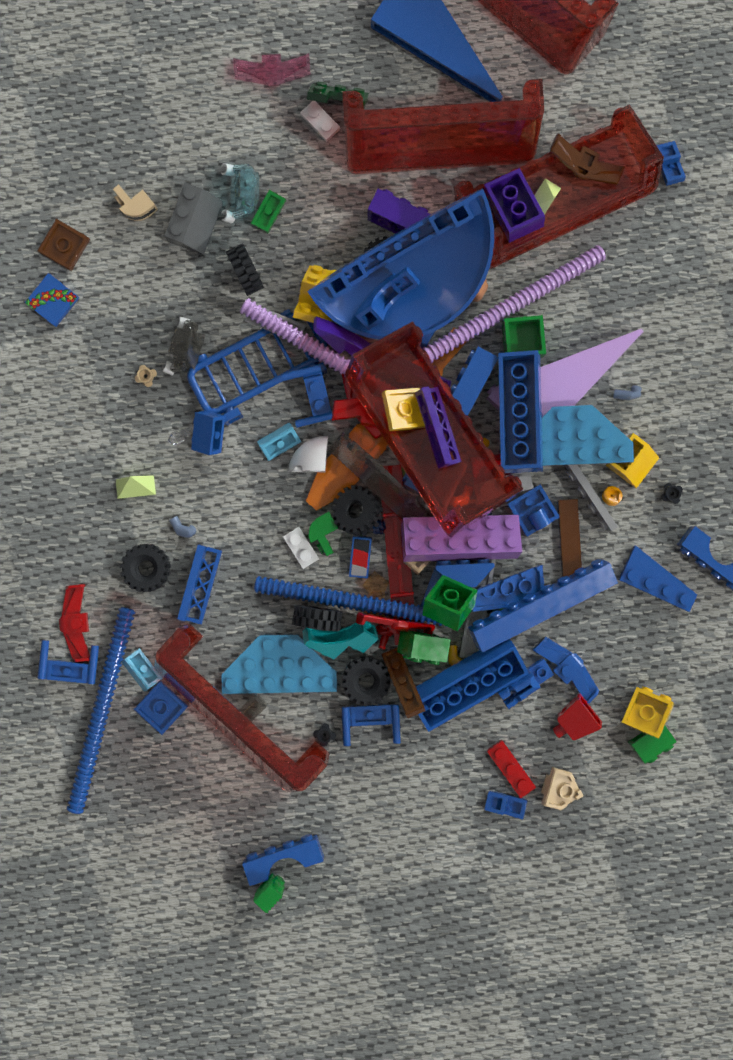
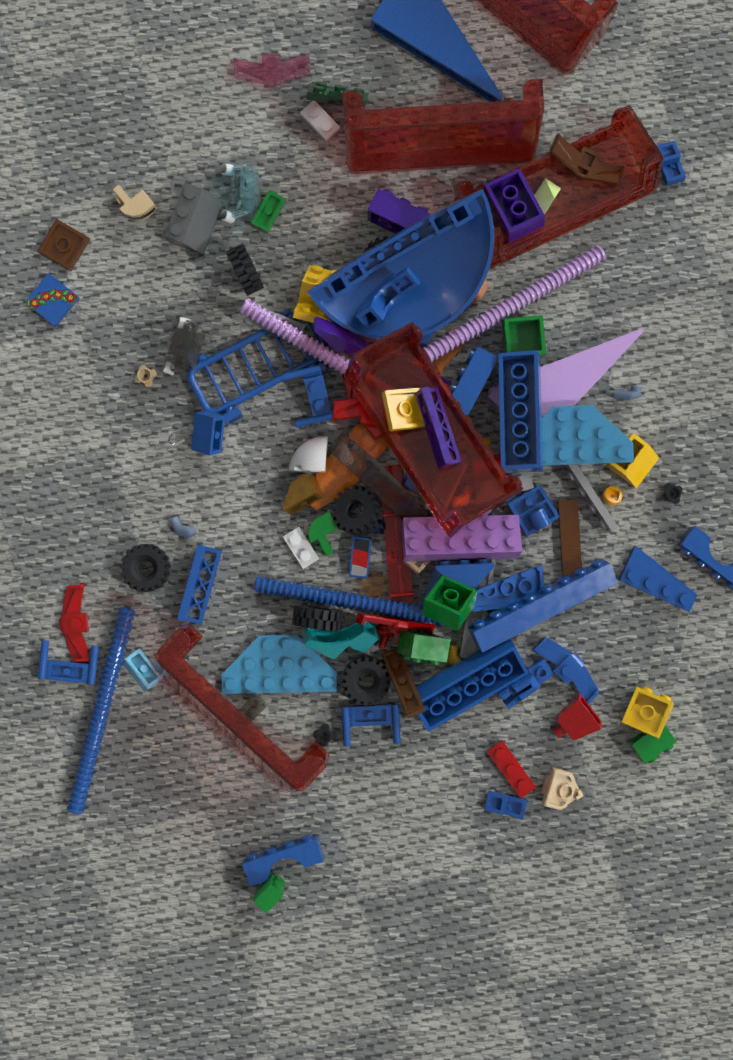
(135, 486): yellowish green slope -> none
(161, 707): blue tile -> none
(279, 441): medium azure slope -> none
(302, 493): none -> pearl gold slope

